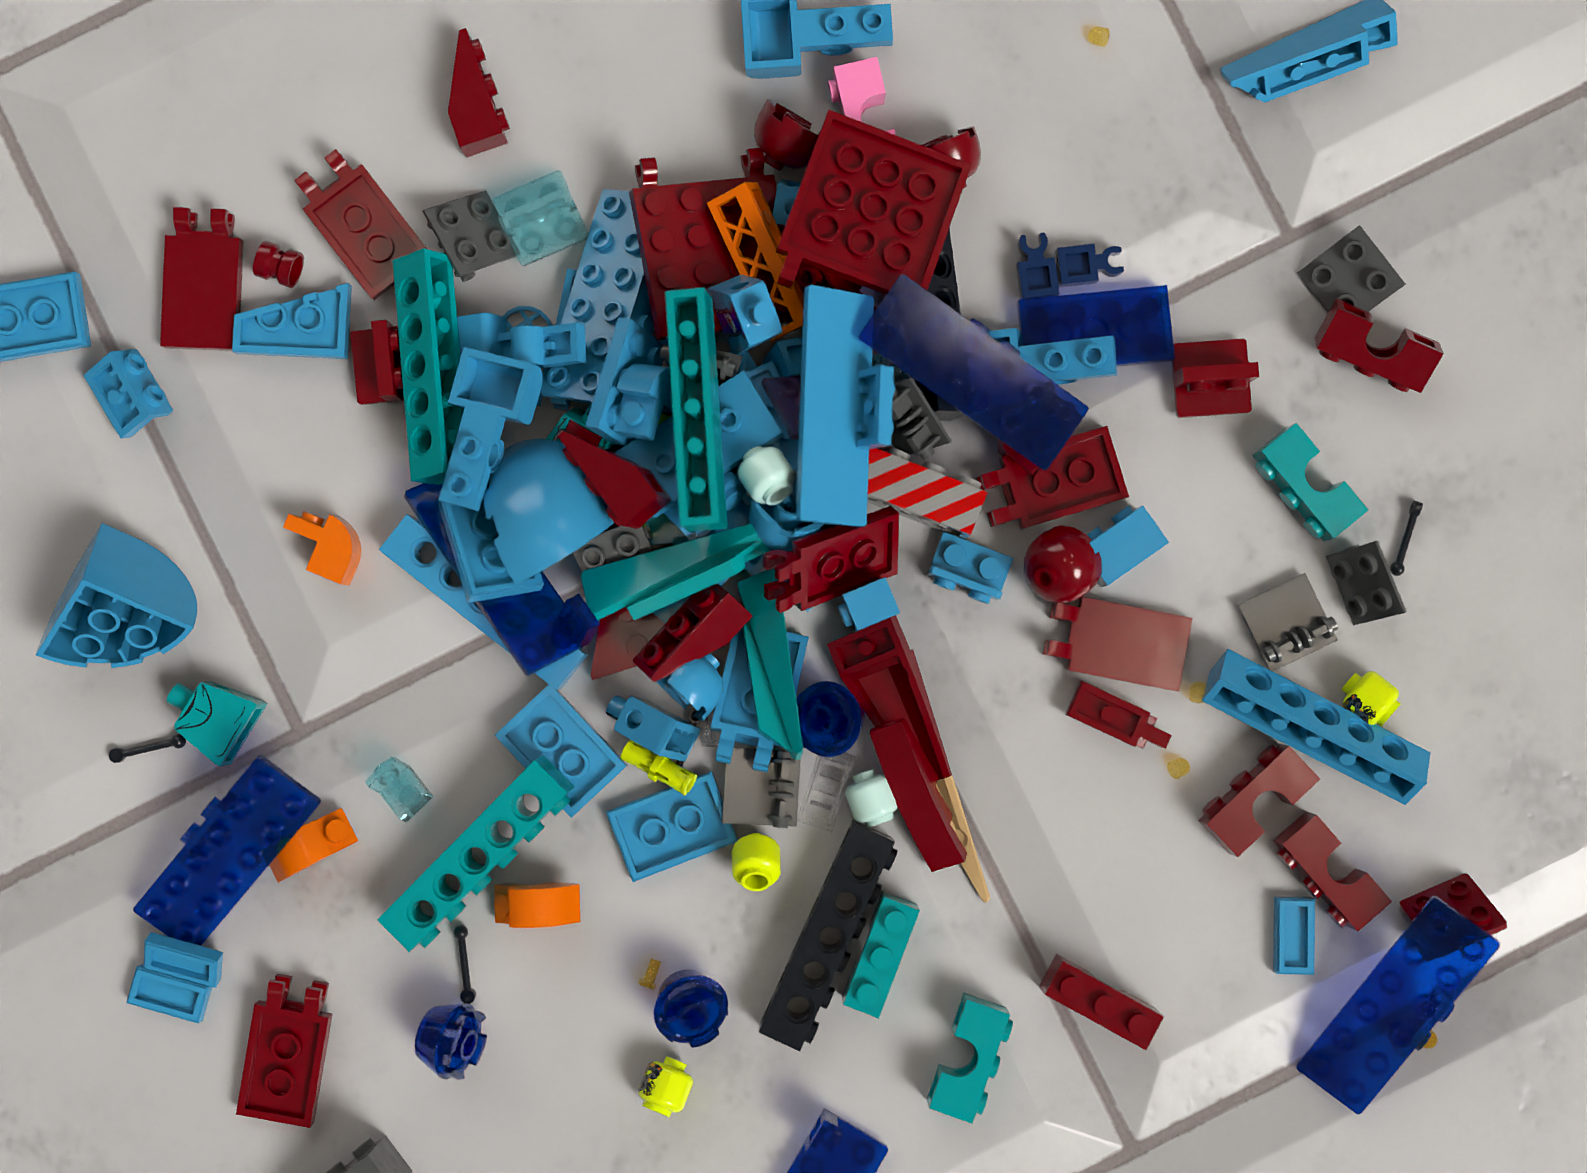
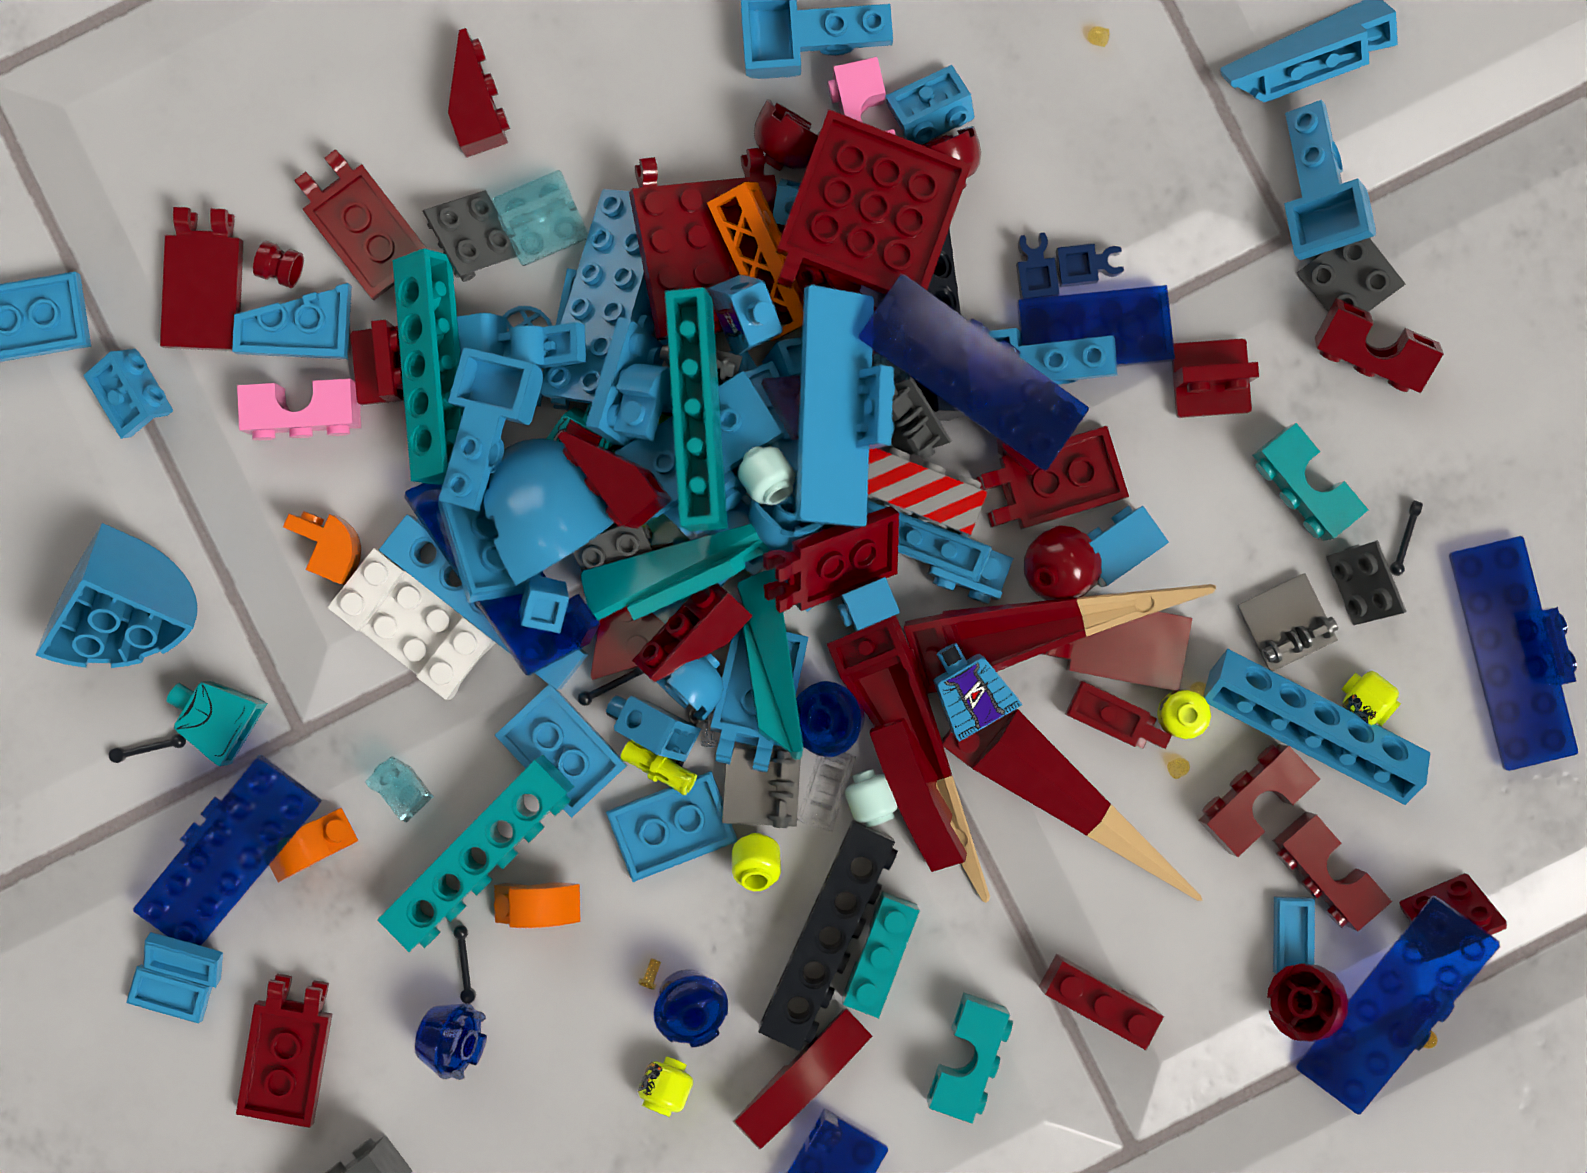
(265, 411): none -> bright pink arch
(411, 623): none -> white piece
(544, 603): none -> dark azure brick
(585, 698): none -> black hinge
(802, 1079): none -> dark red slope
(931, 105): none -> dark azure bracket
(939, 546): none -> dark azure tile
(971, 692): none -> torso
(1028, 629): none -> dark red plate
(1030, 766): none -> dark red plate
(1184, 714): none -> neon yellow head
(1307, 1002): none -> dark red cylinder
(1329, 211): none -> dark azure plate
(1517, 653): none -> clear blue bracket

